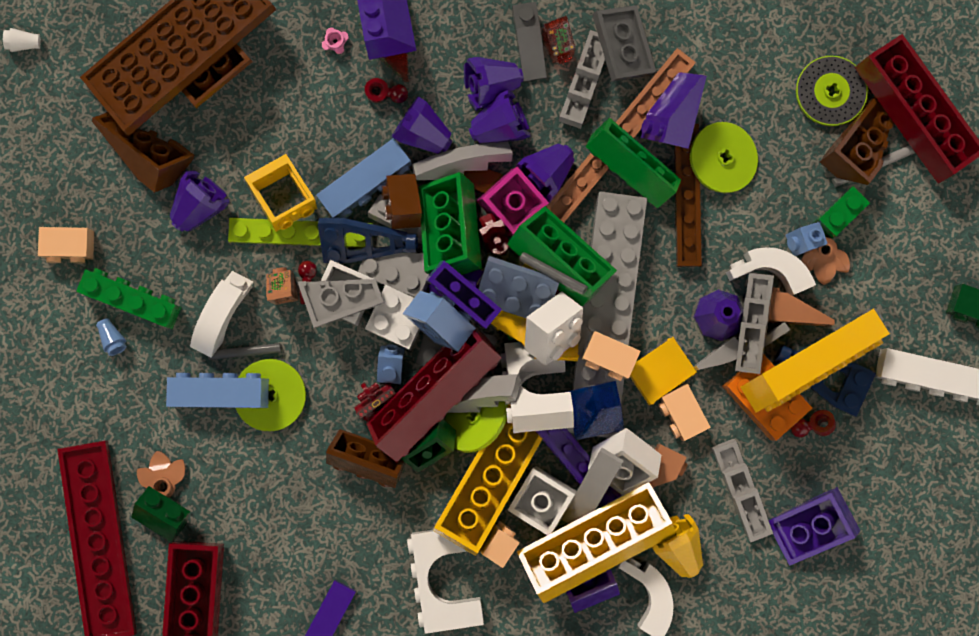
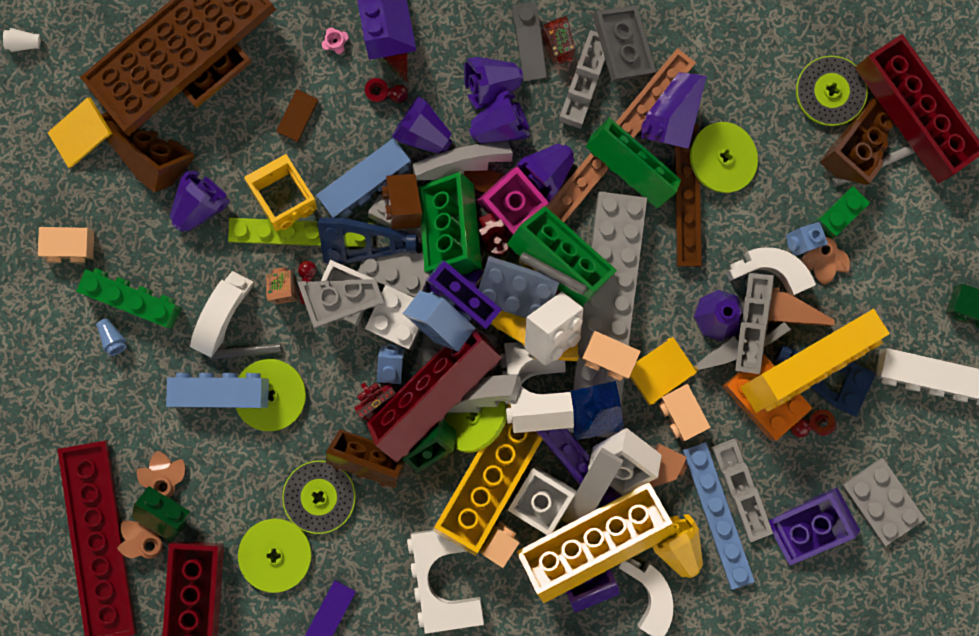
(79, 132): none -> yellow piece
(135, 538): none -> nougat plate
(260, 568): none -> lime piece
(297, 116): none -> reddish brown tile
(320, 516): none -> flat silver piece
(718, 516): none -> medium blue plate
(883, 502): none -> light grey plate

